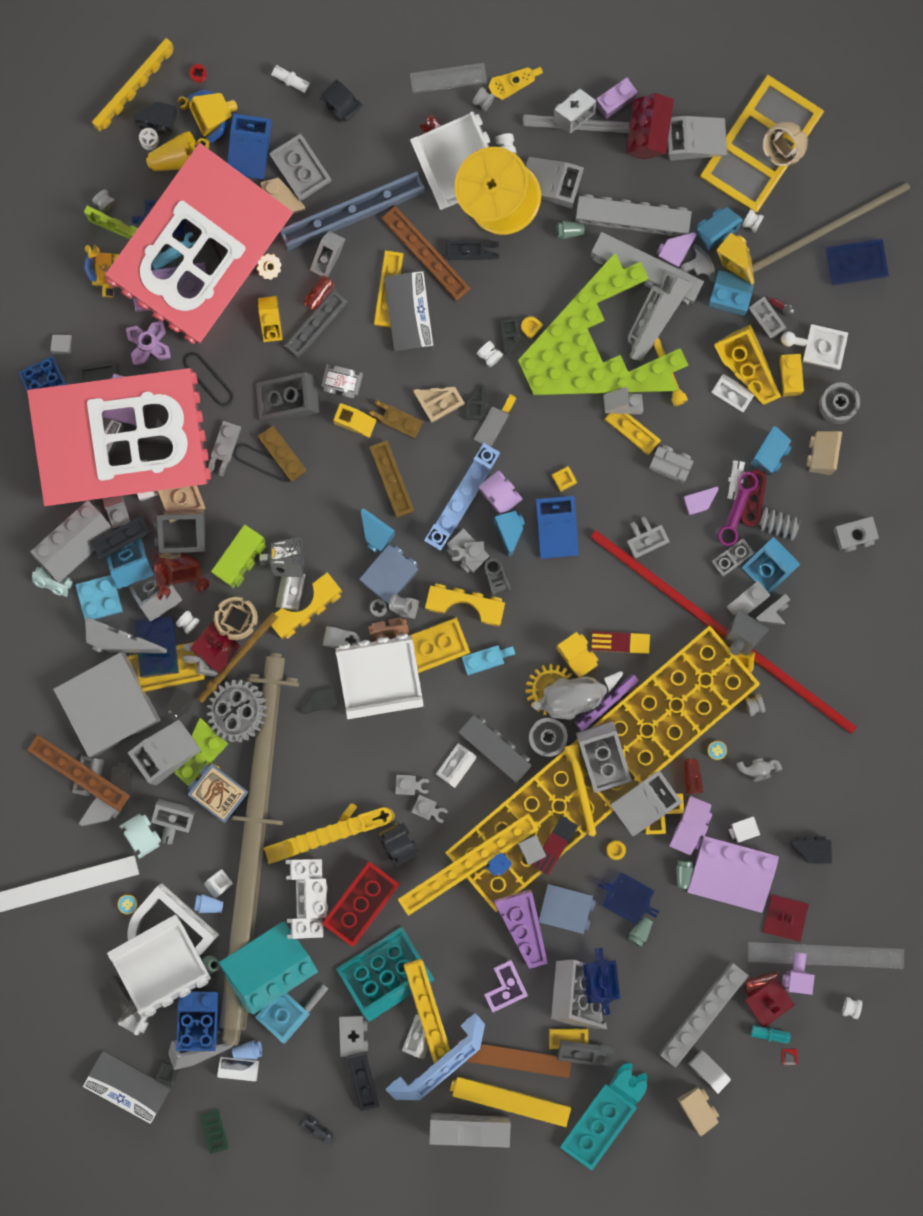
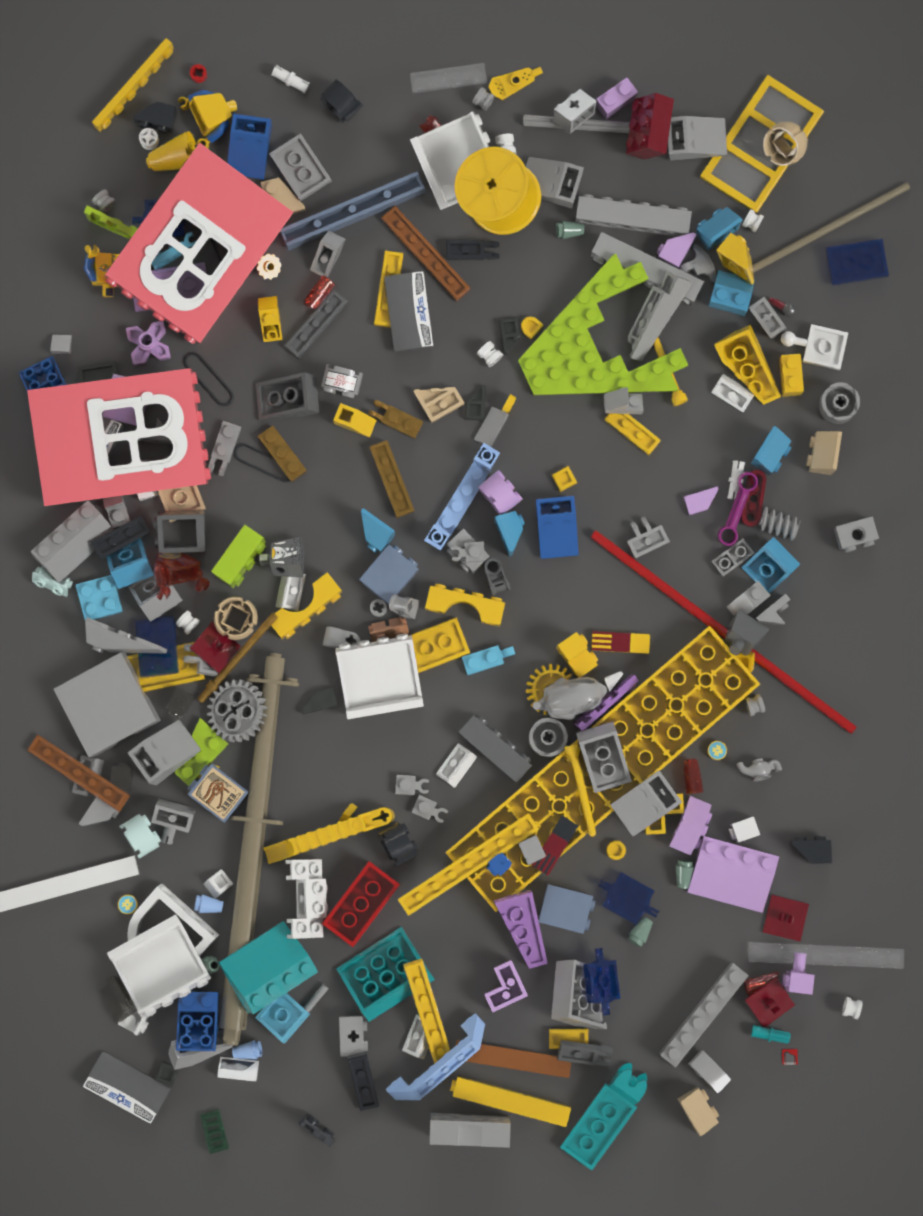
(671, 464): light grey brick -> none

